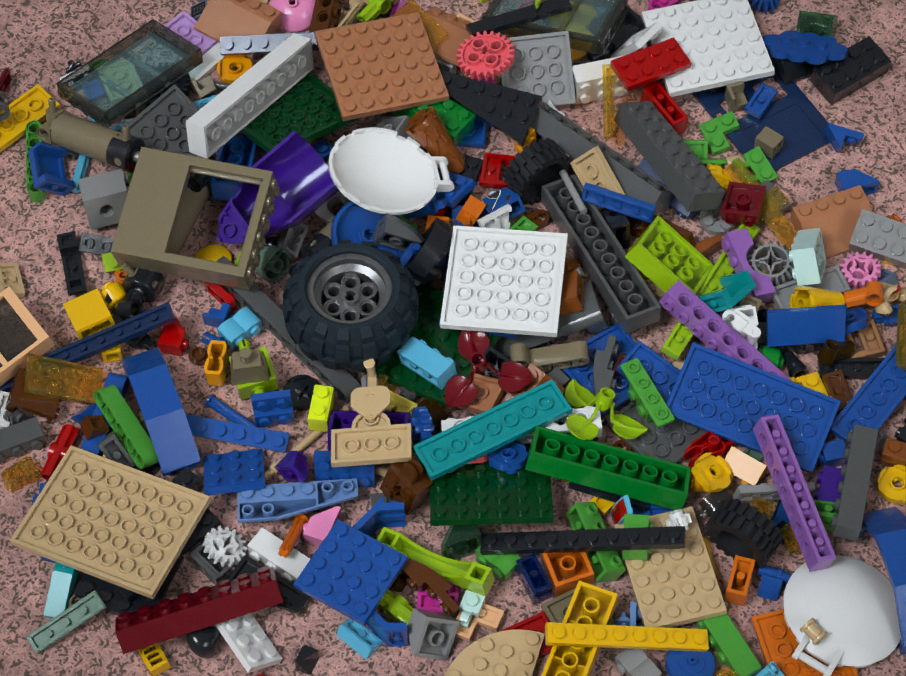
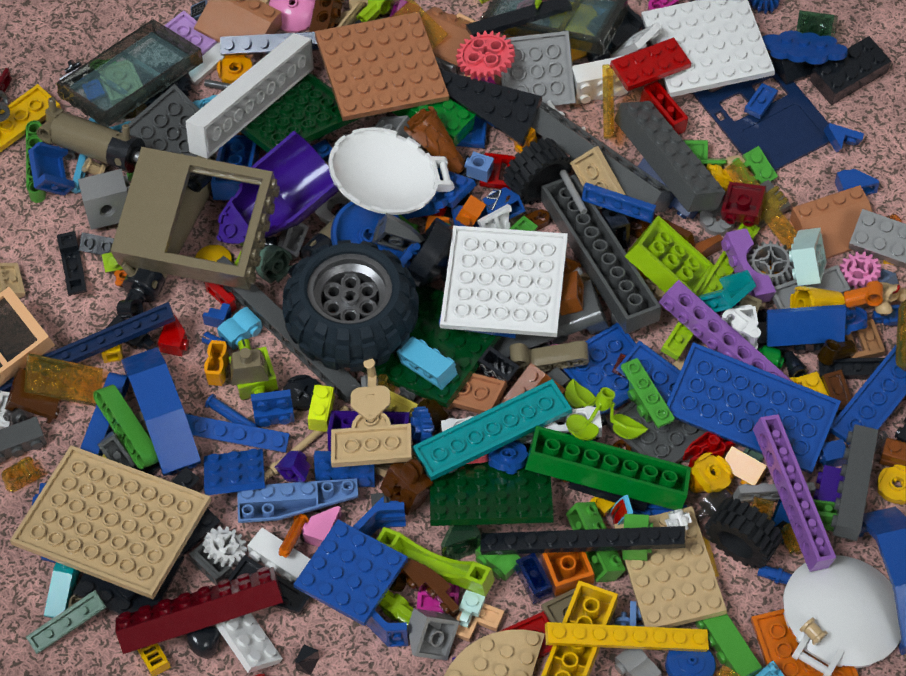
(58, 449): red piece -> none
(86, 411): blue slope -> none
(88, 314): yellow brick -> none
(93, 167): none -> tan bush
(94, 426): reddish brown slope -> none
(112, 293): yellow head -> none
(198, 355): reddish brown plate -> none
(205, 87): dark tan panel -> none
(359, 638): medium azure slope -> none
(472, 345): dark red plant -> none
(485, 168): none -> medium blue brick
(603, 367): dark grey slope -> none
(716, 129): bright green plate -> none
(735, 97): dark tan panel -> none
(739, 580): orange slope -> none
(769, 142): dark tan panel -> none
(769, 587): blue slope -> none

